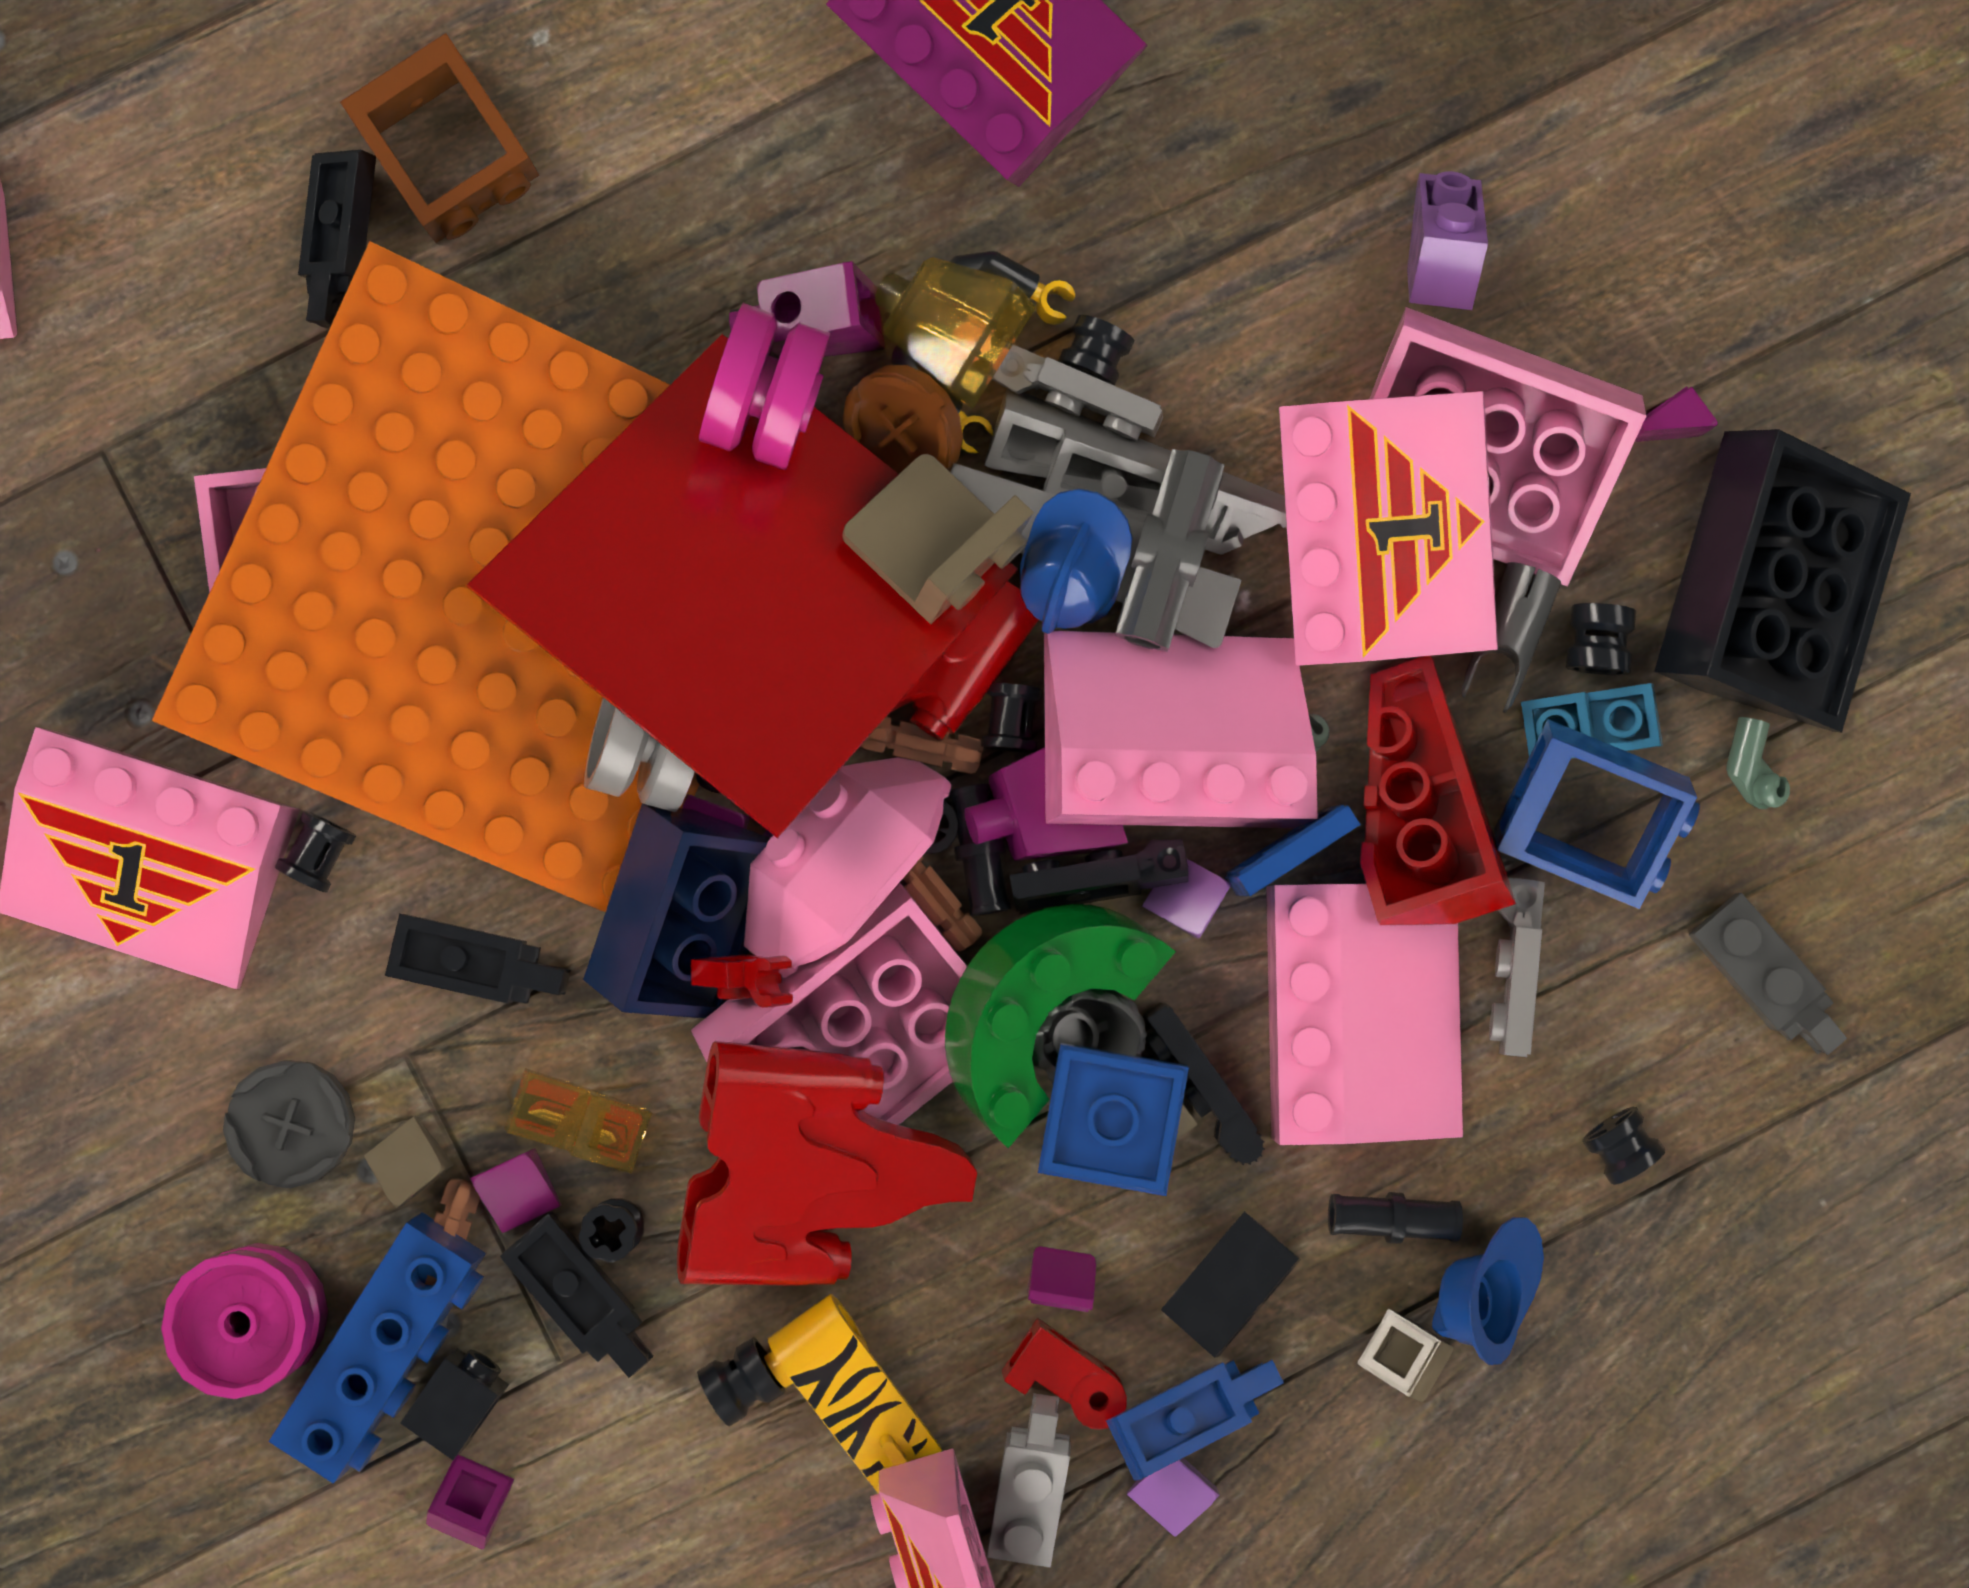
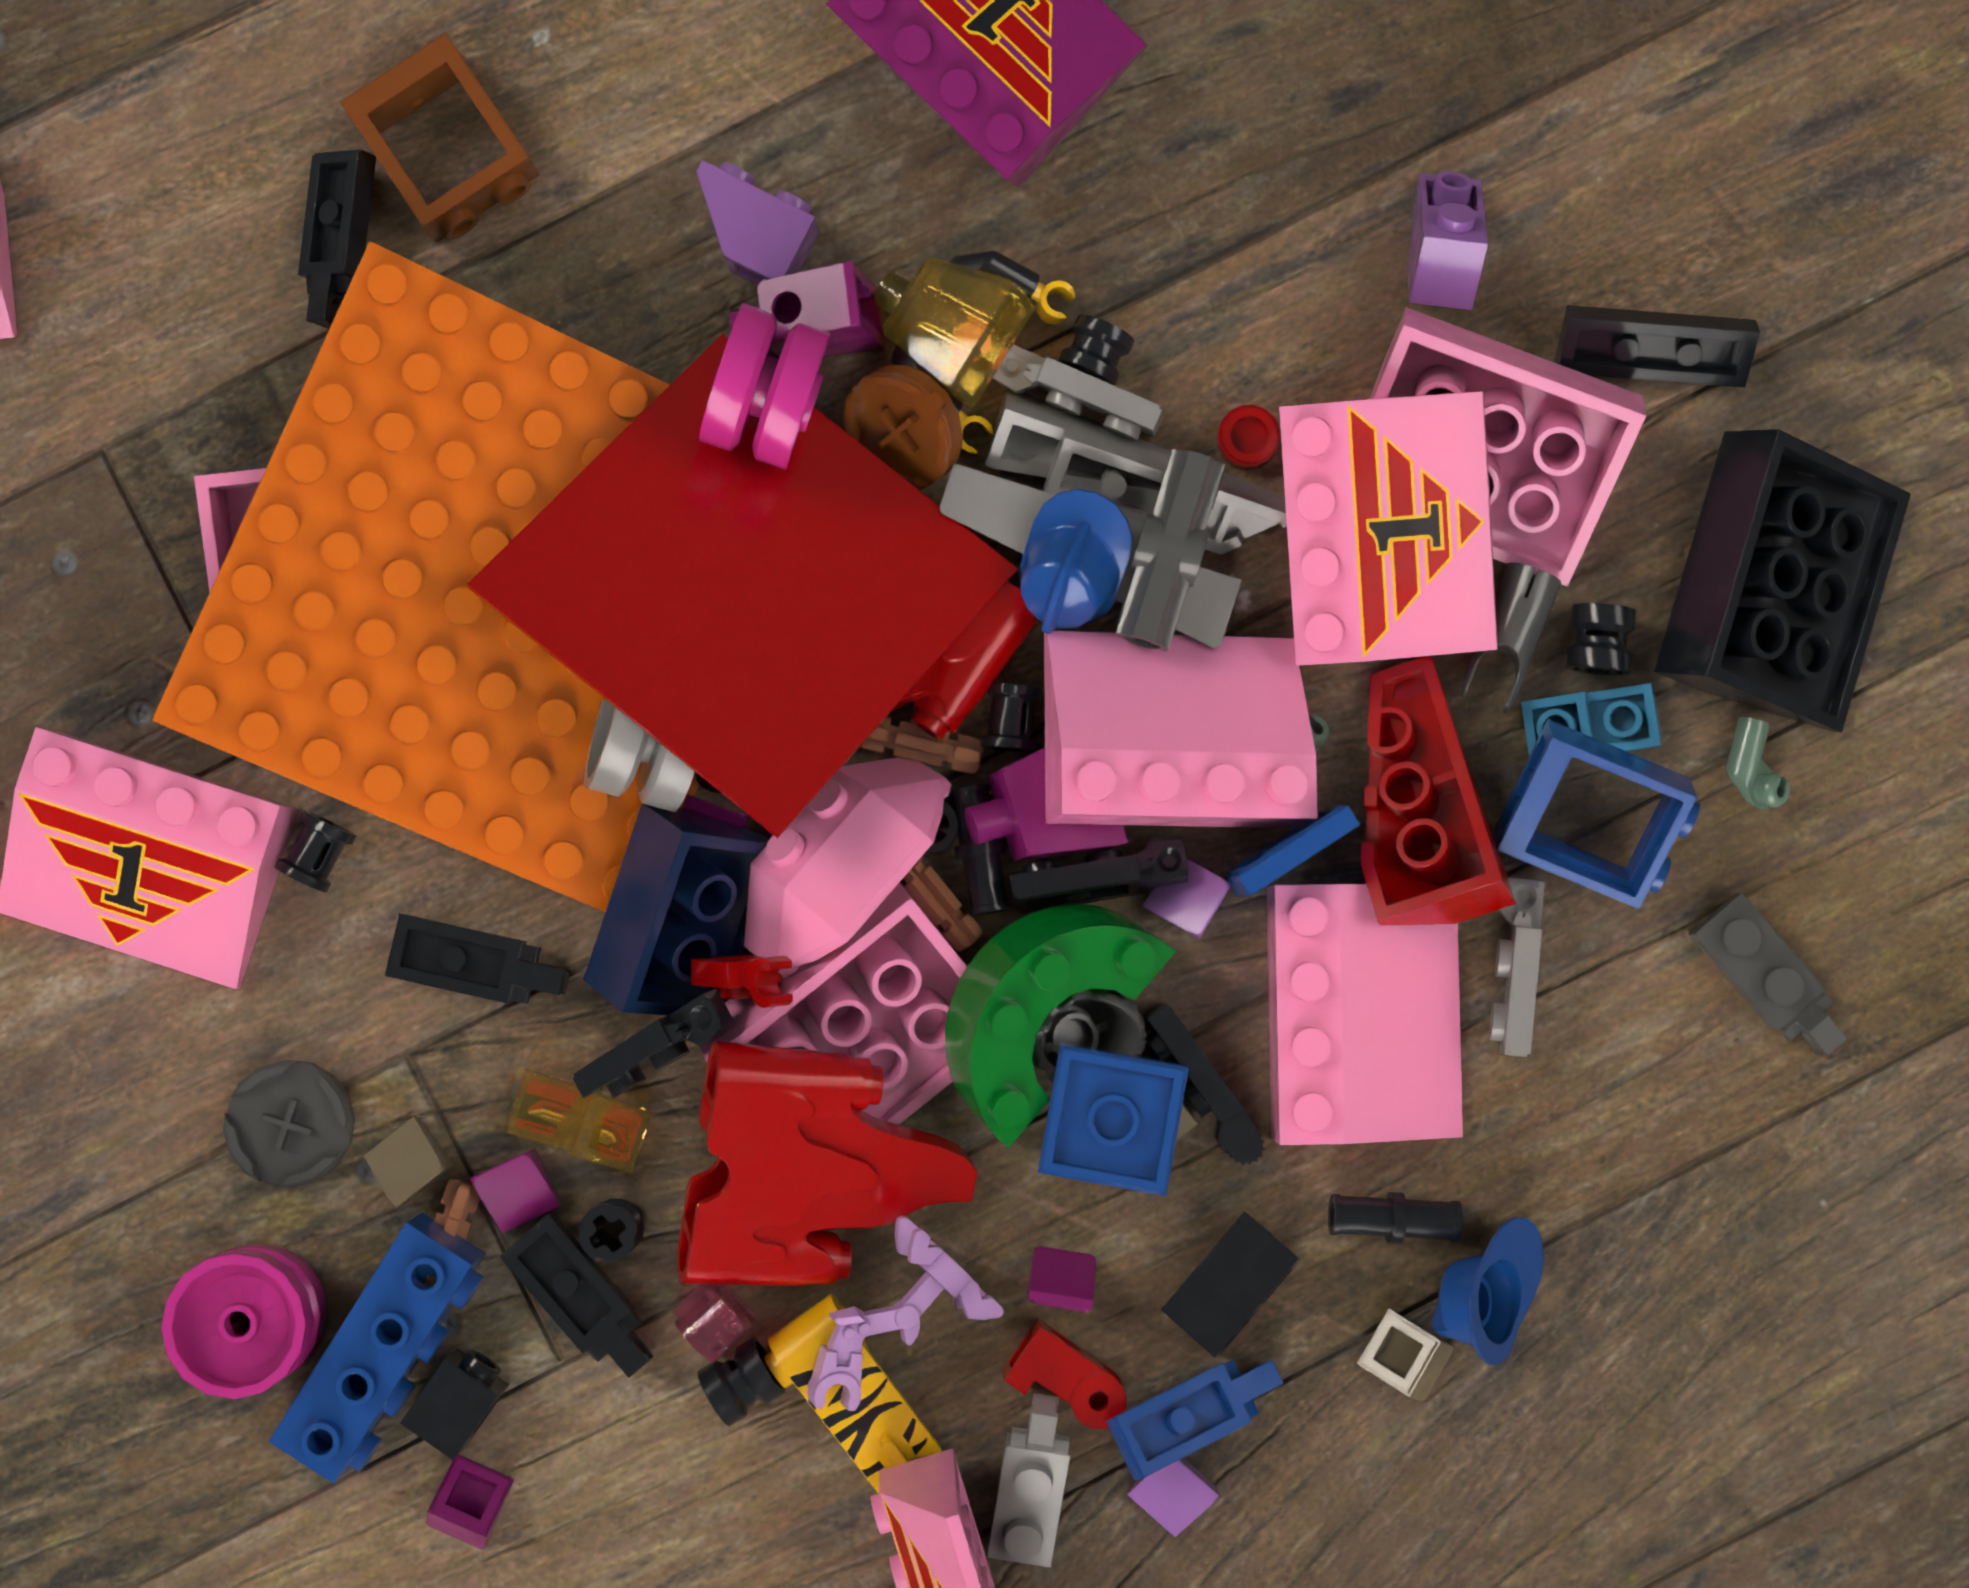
(657, 1044): none -> black hinge
(713, 1319): none -> clear pink leg
(756, 231): none -> medium lavender slope
(842, 1357): none -> lavender piece
(935, 537): dark tan bracket -> none
(1248, 437): none -> red tile
(1624, 1145): black wheel -> none
(1657, 346): none -> black plate
(1677, 418): magenta slope -> none

